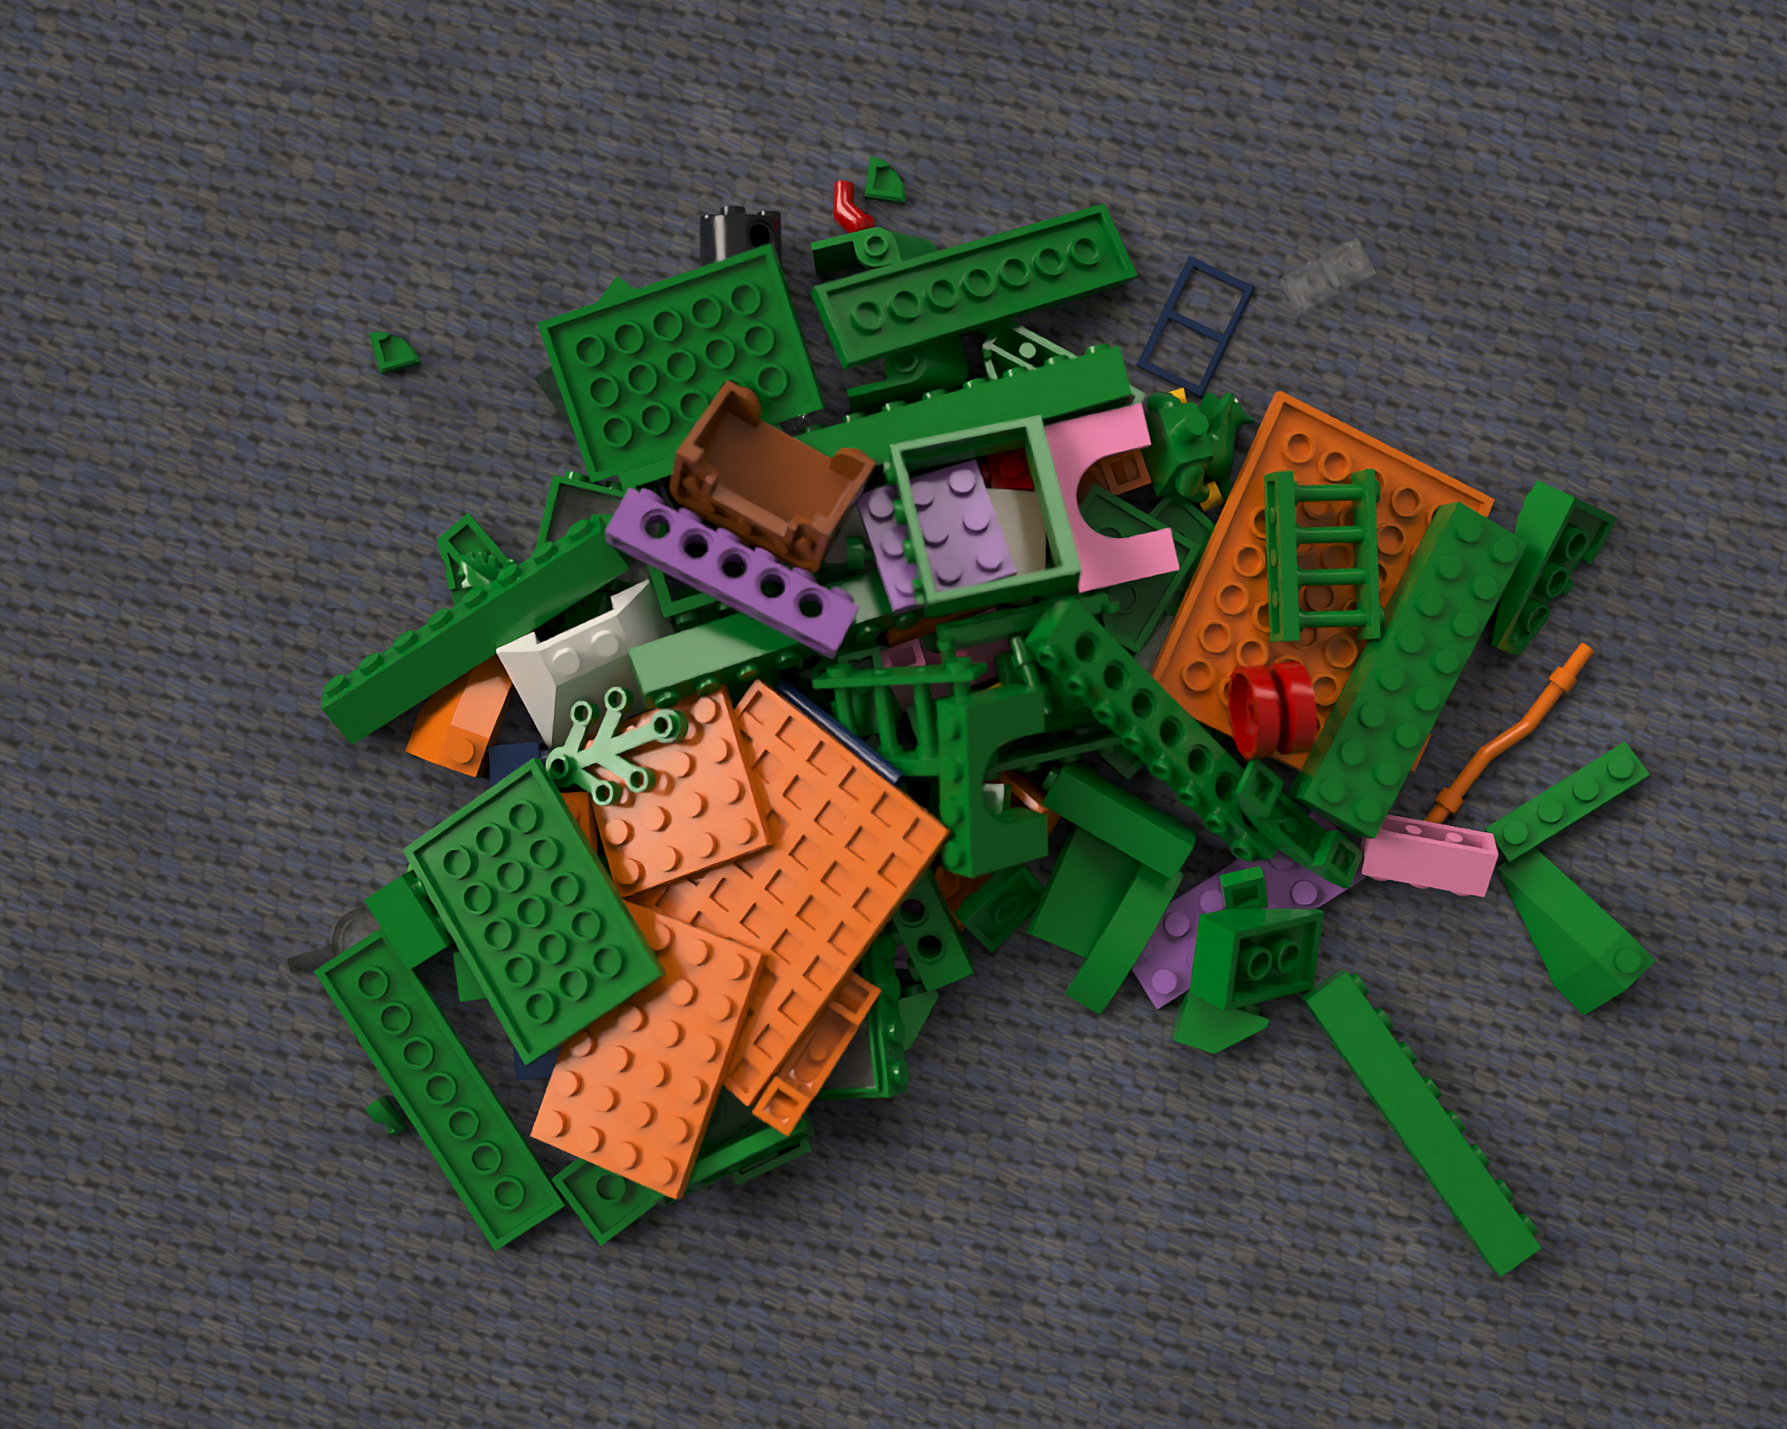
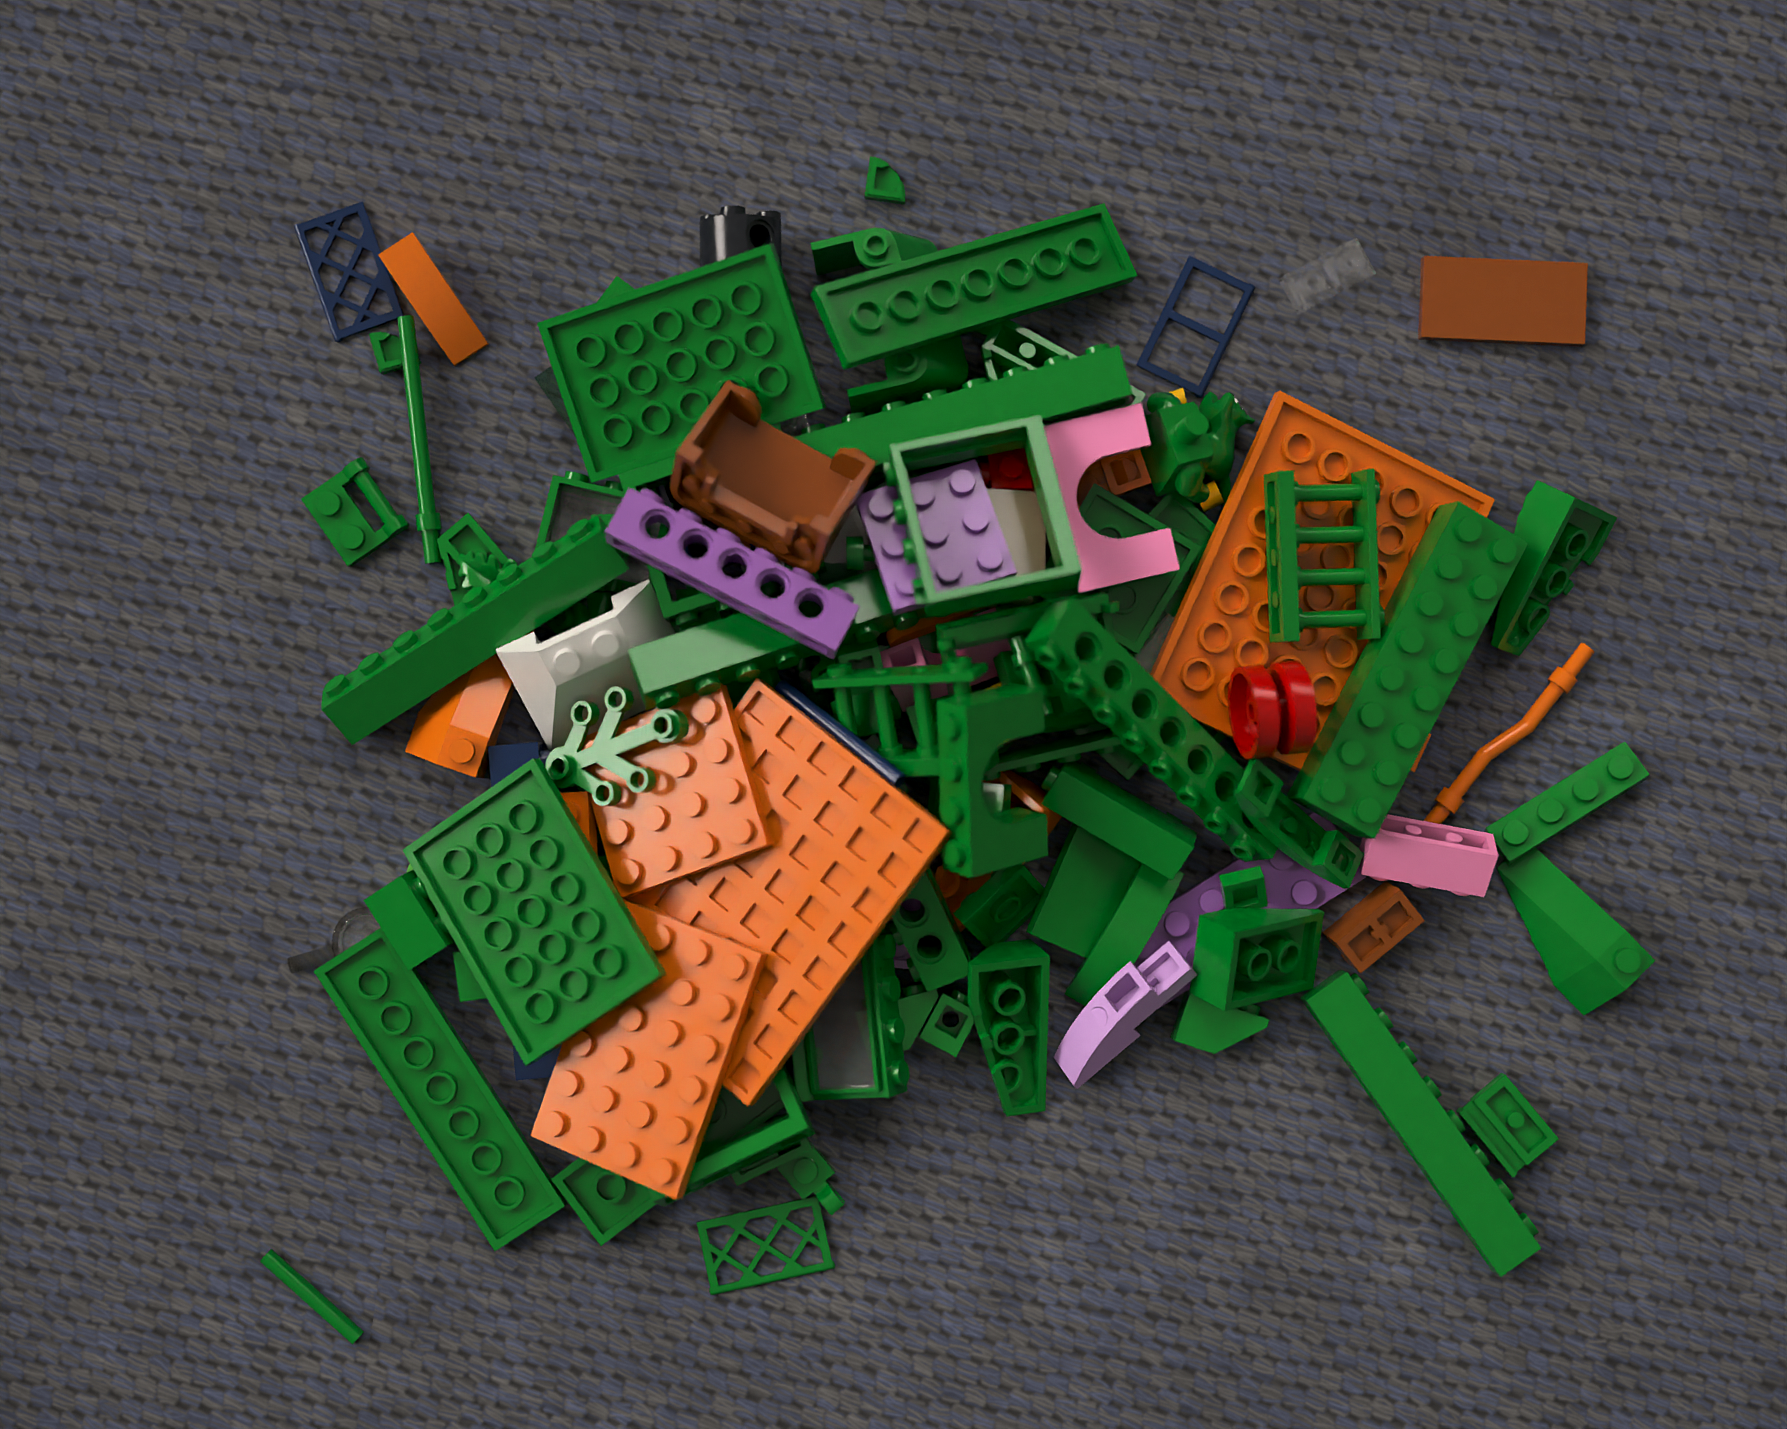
(312, 1296): none -> green bar
(315, 261): none -> dark blue window
(343, 519): none -> green plate
(384, 1111): green tile -> none
(428, 520): none -> green bar
(433, 299): none -> orange slope
(738, 1221): none -> green window
(810, 1174): none -> green plate
(816, 1055): orange slope -> none
(845, 212): red arm -> none
(948, 1037): none -> green brick
(1011, 1017): none -> green wedge
(1116, 1010): none -> lavender slope
(1373, 926): none -> dark orange hinge
(1503, 301): none -> dark orange tile
(1507, 1124): none -> green plate

